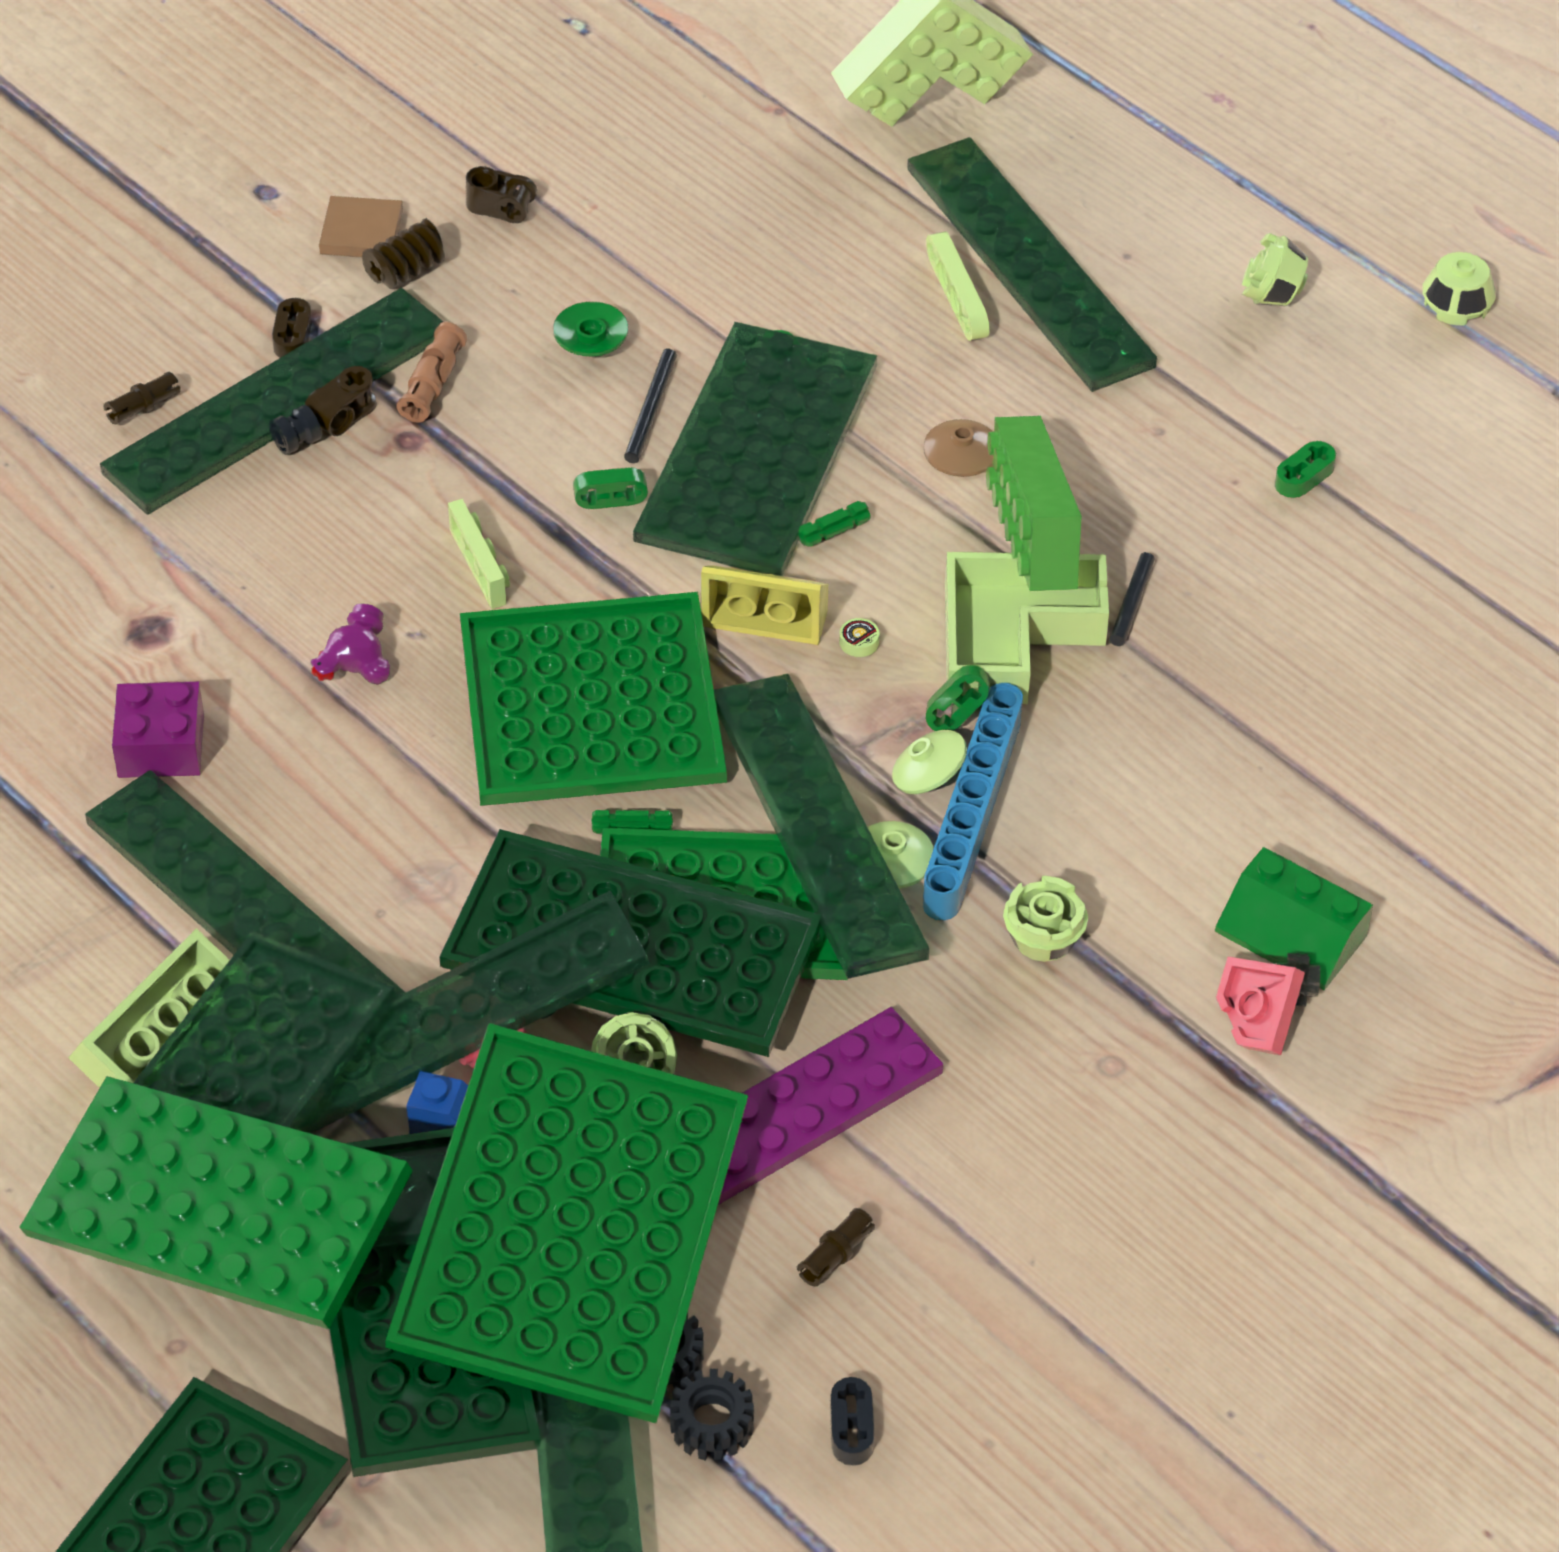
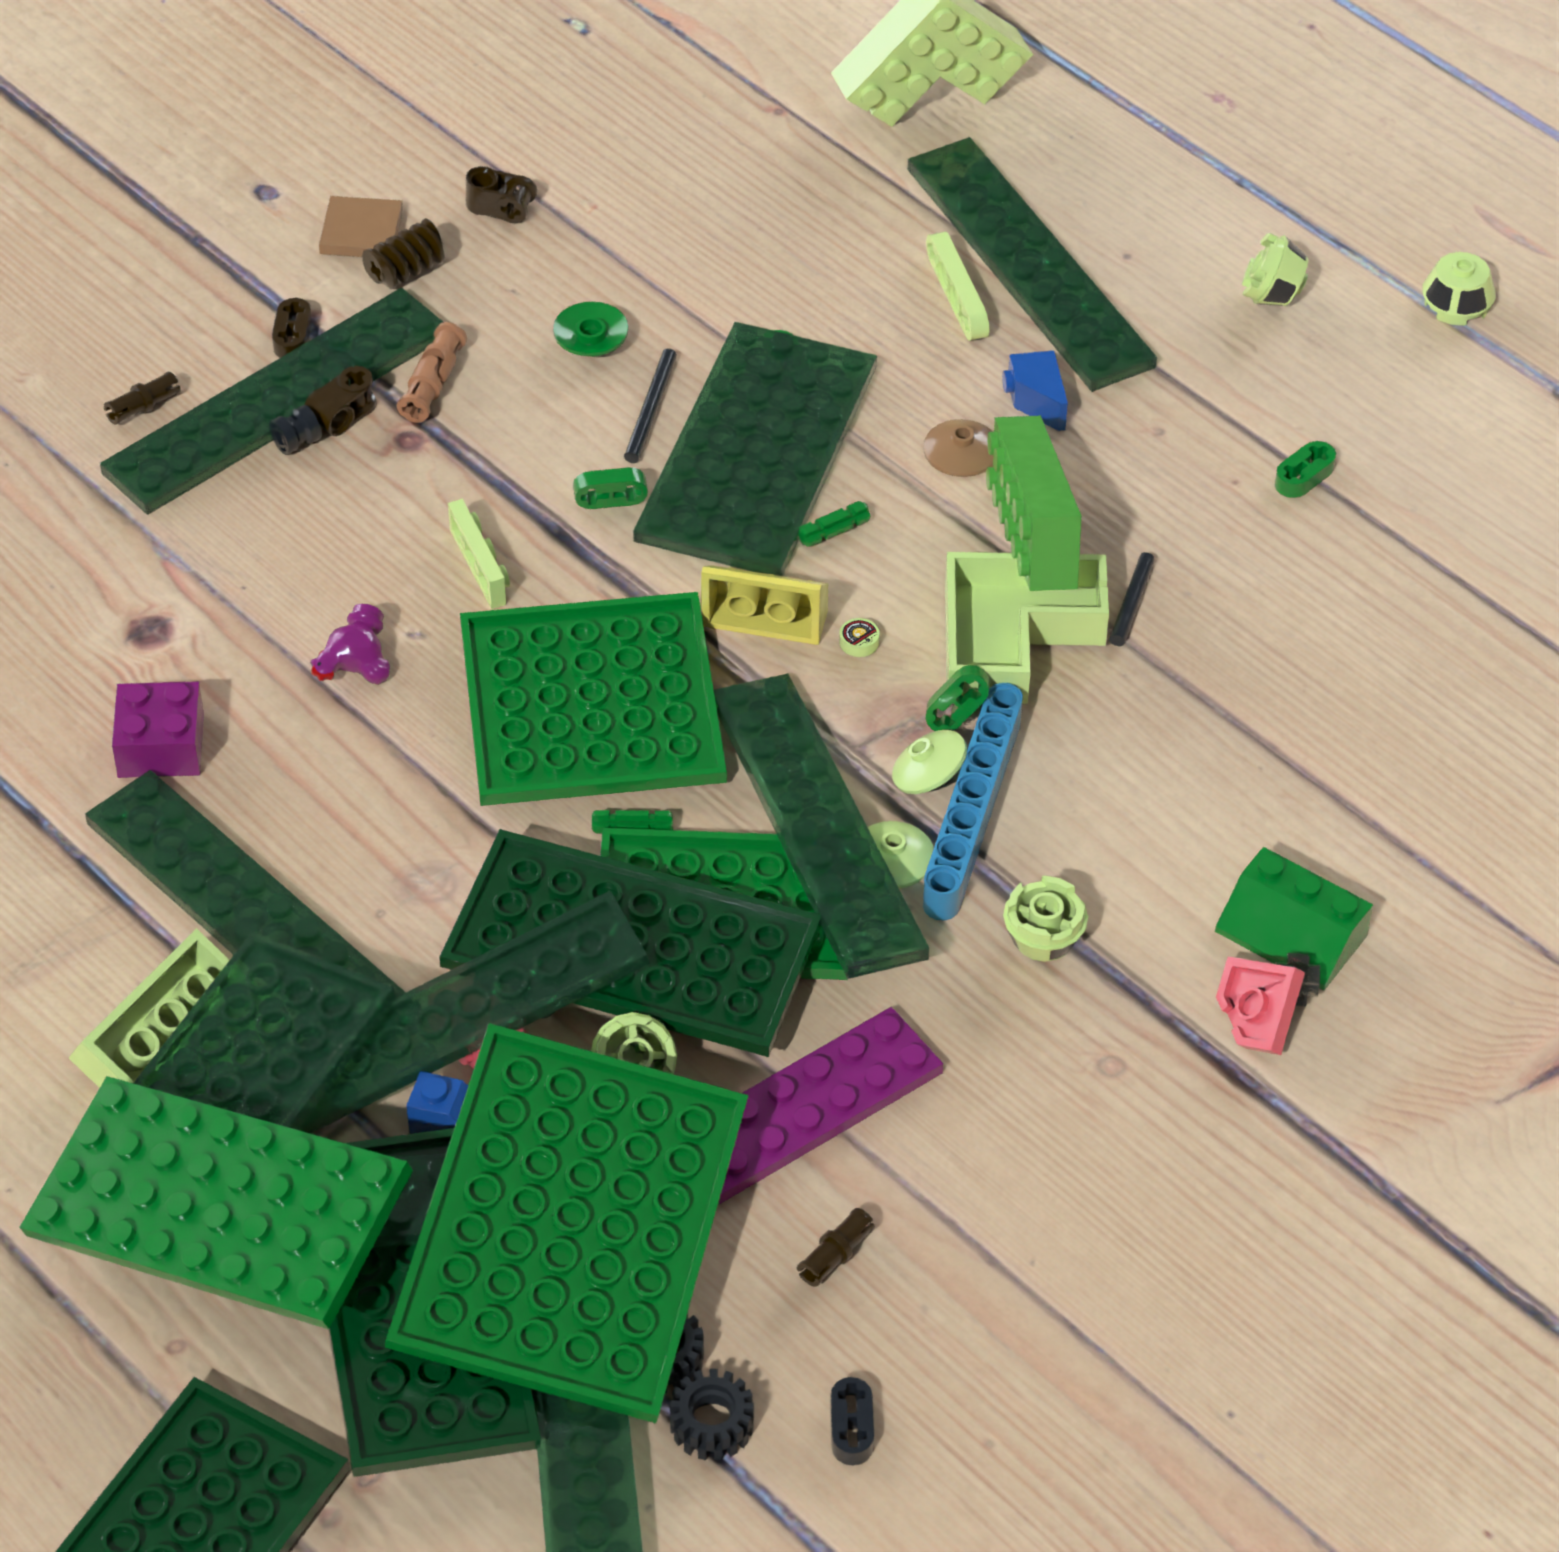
(1037, 387): none -> blue slope

